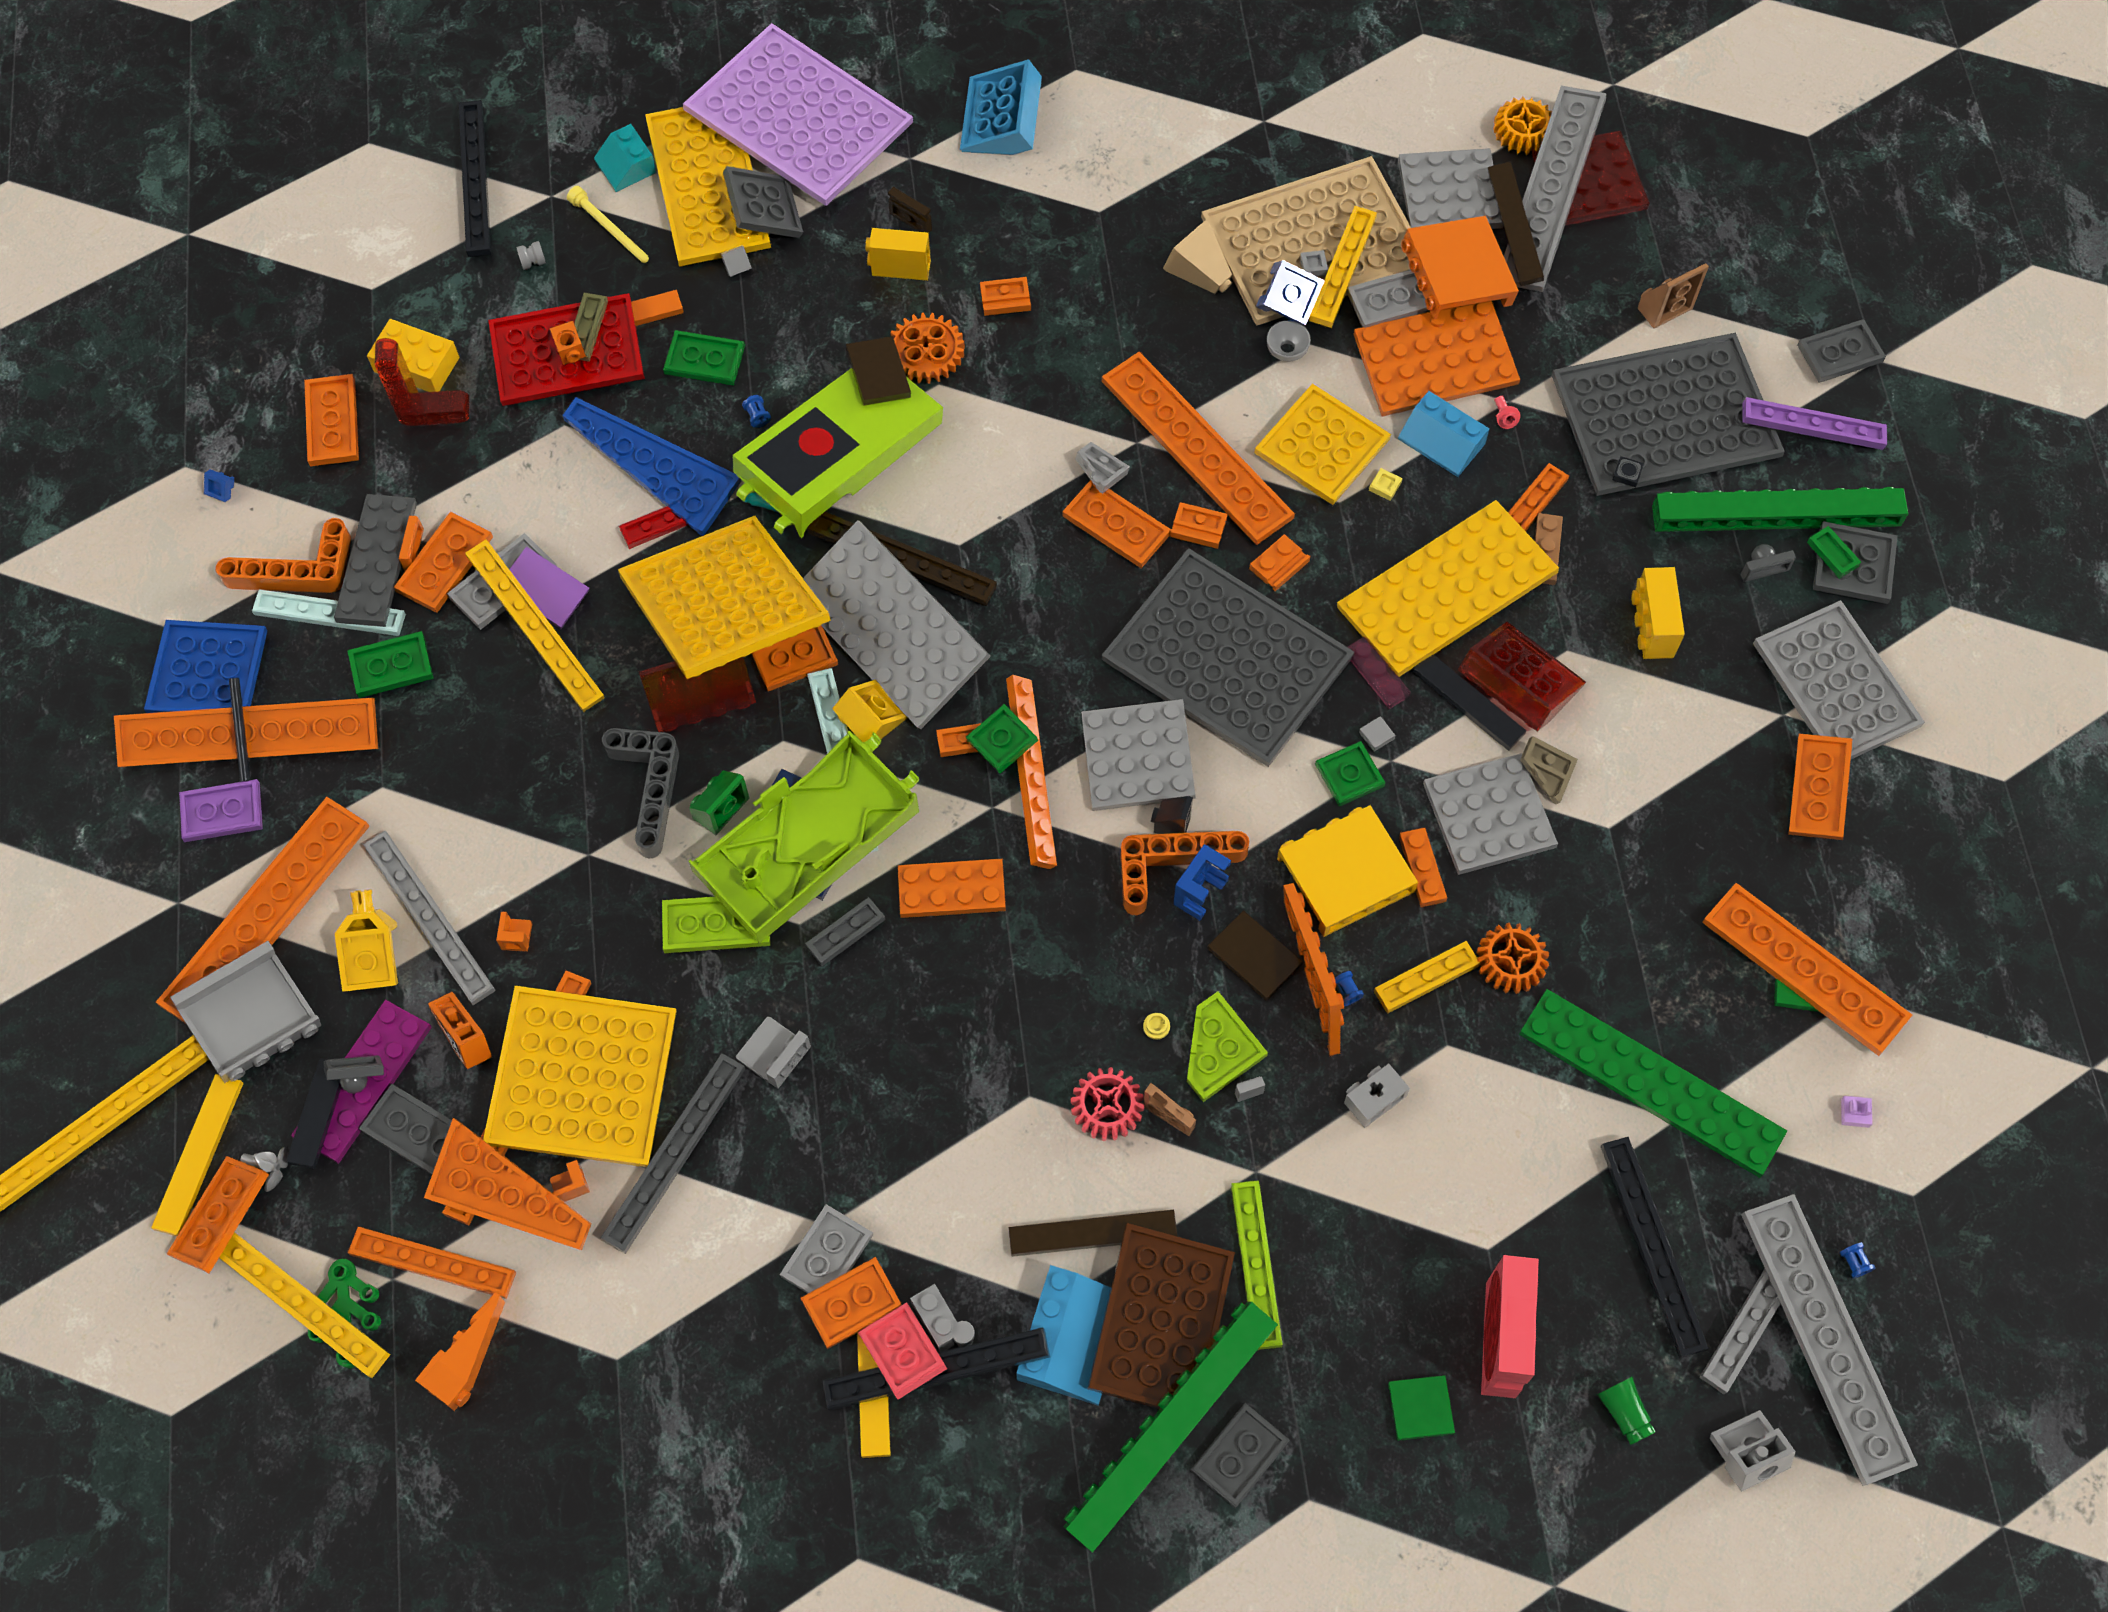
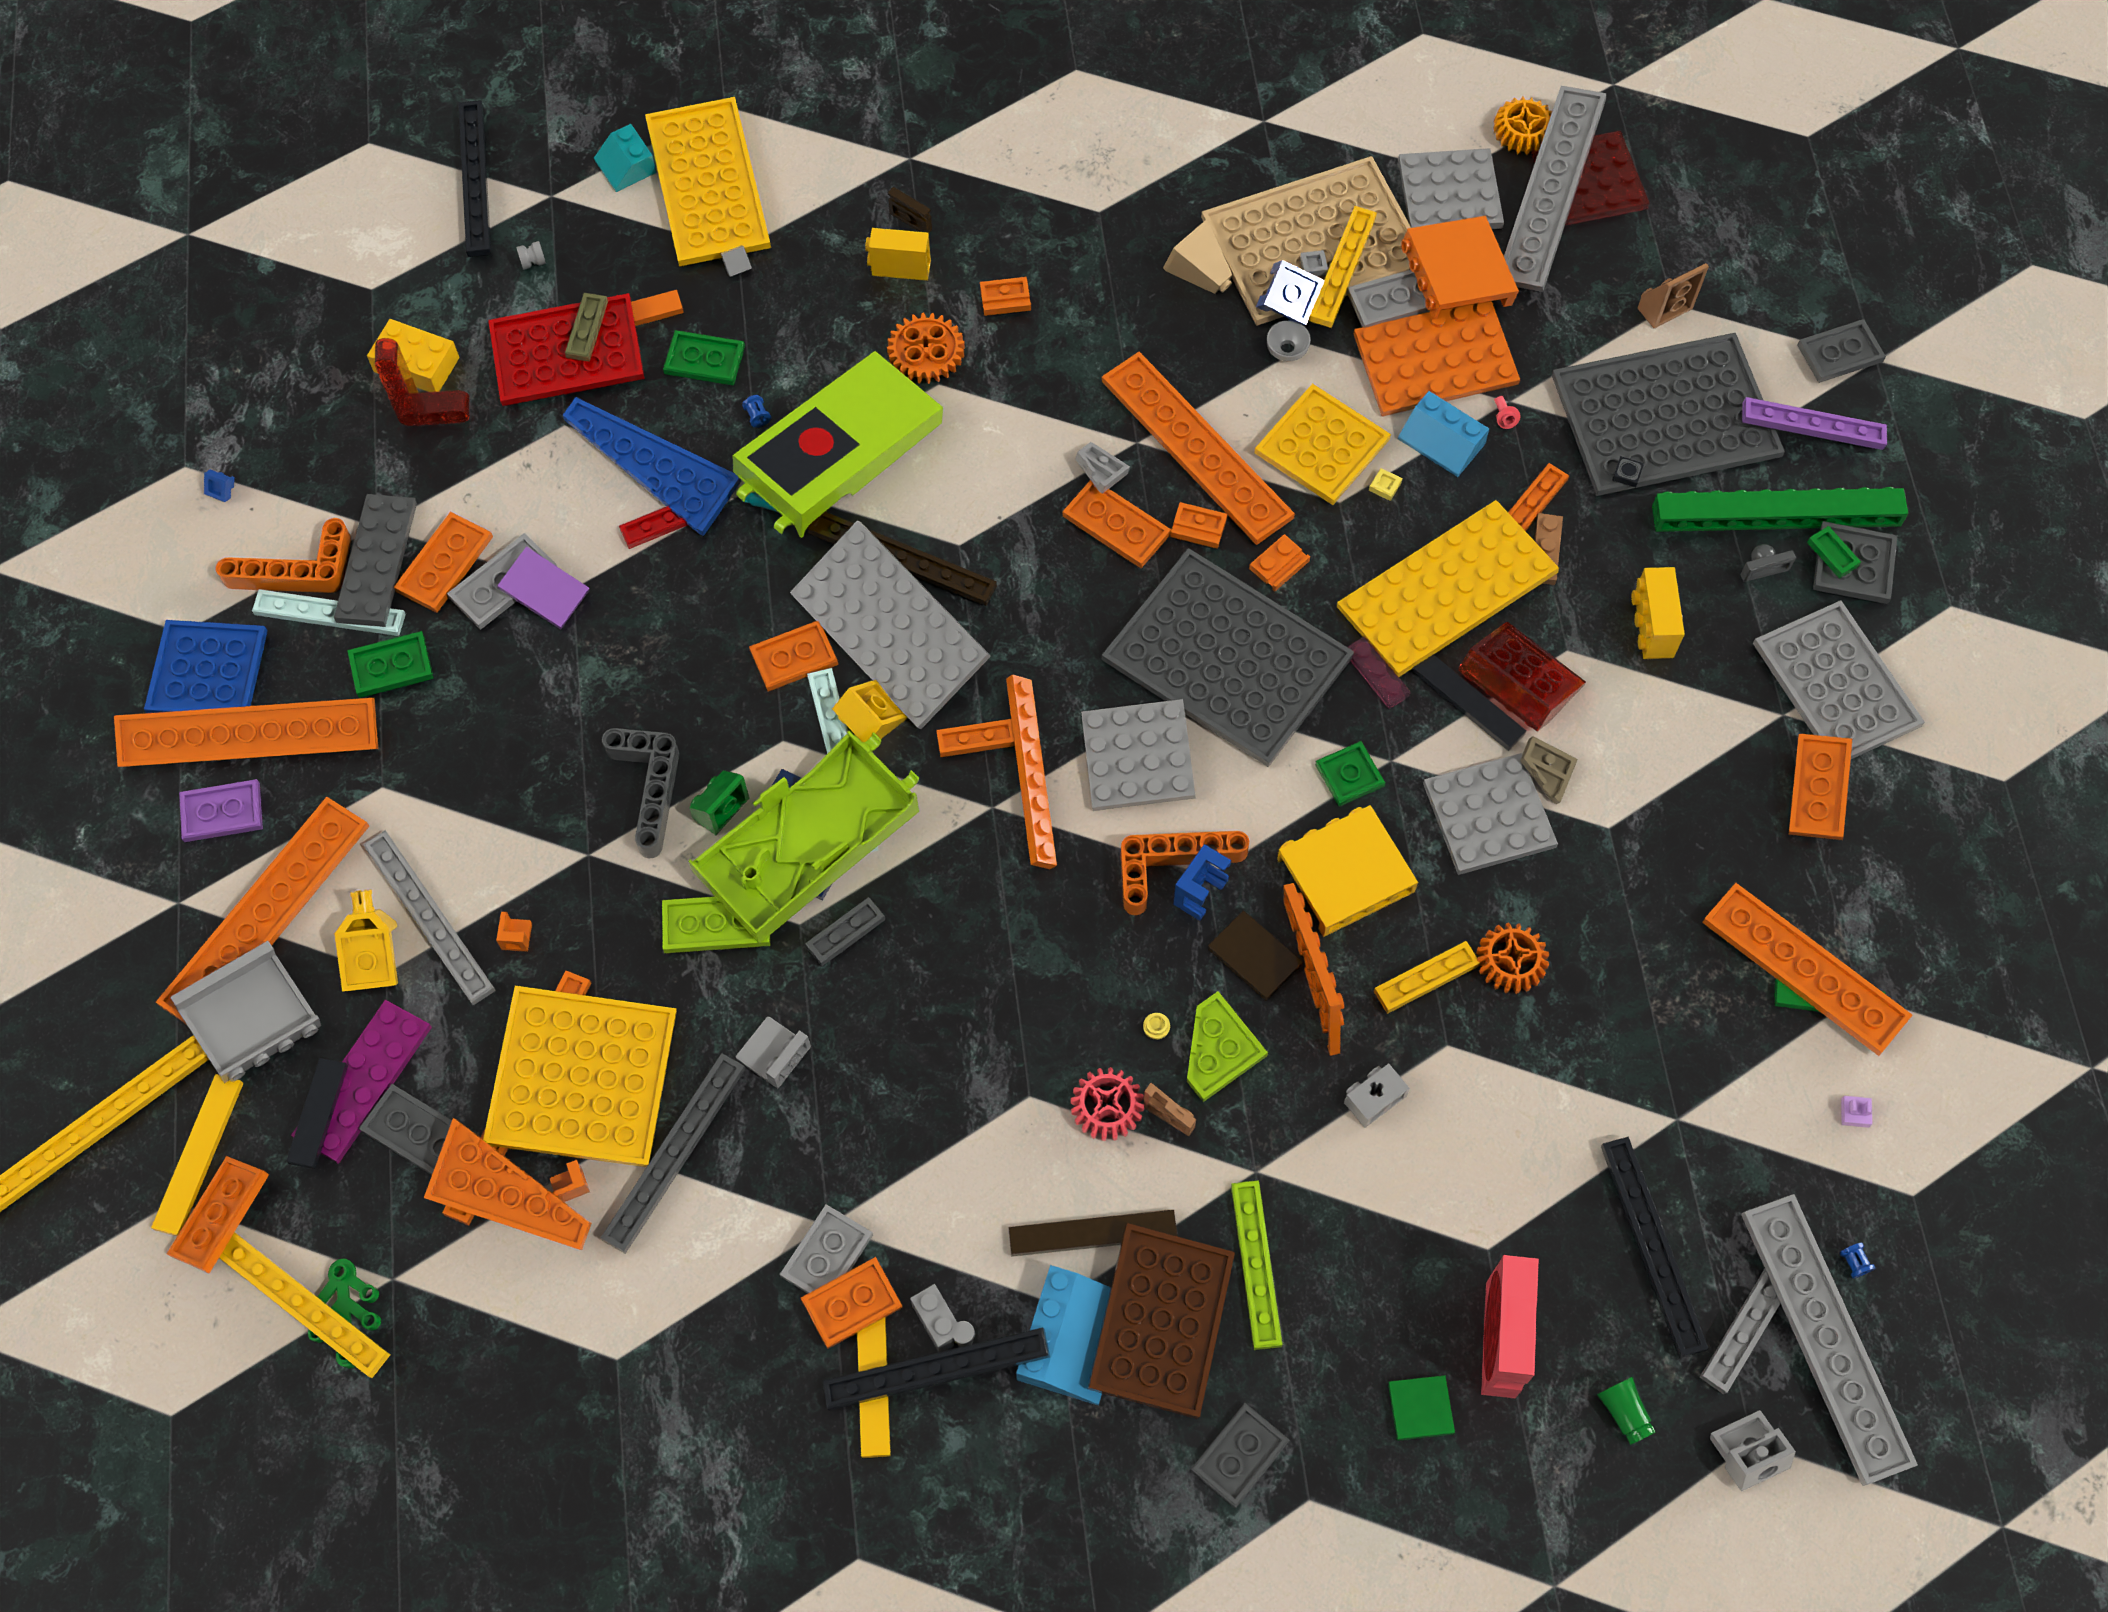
(239, 729): black bar -> none
(269, 1163): light grey plant -> none
(331, 420): orange plate -> none
(353, 1071): dark grey tile -> none
(411, 541): orange tile -> none
(432, 1262): orange tile -> none
(454, 1372): orange wedge -> none
(461, 1030): orange slope -> none
(535, 625): yellow plate -> none
(564, 335): orange brick -> none
(579, 198): light yellow piece -> none
(685, 701): clear red slope -> none
(723, 596): yellow plate -> none
(762, 202): dark grey plate -> none
(798, 114): lavender plate -> none
(878, 370): dark brown tile -> none
(902, 1350): coral tile -> none
(951, 888): orange plate -> none
(1002, 110): dark azure slope -> none
(1002, 738): green tile -> none
(1169, 1426): green brick -> none
(1172, 815): black slope -> none
(1249, 1088): light grey tile -> none
(1347, 988): blue bush -> none
(1377, 733): light grey tile -> none
(1423, 866): orange plate -> none
(1515, 224): dark brown tile -> none
(1654, 1083): green plate -> none

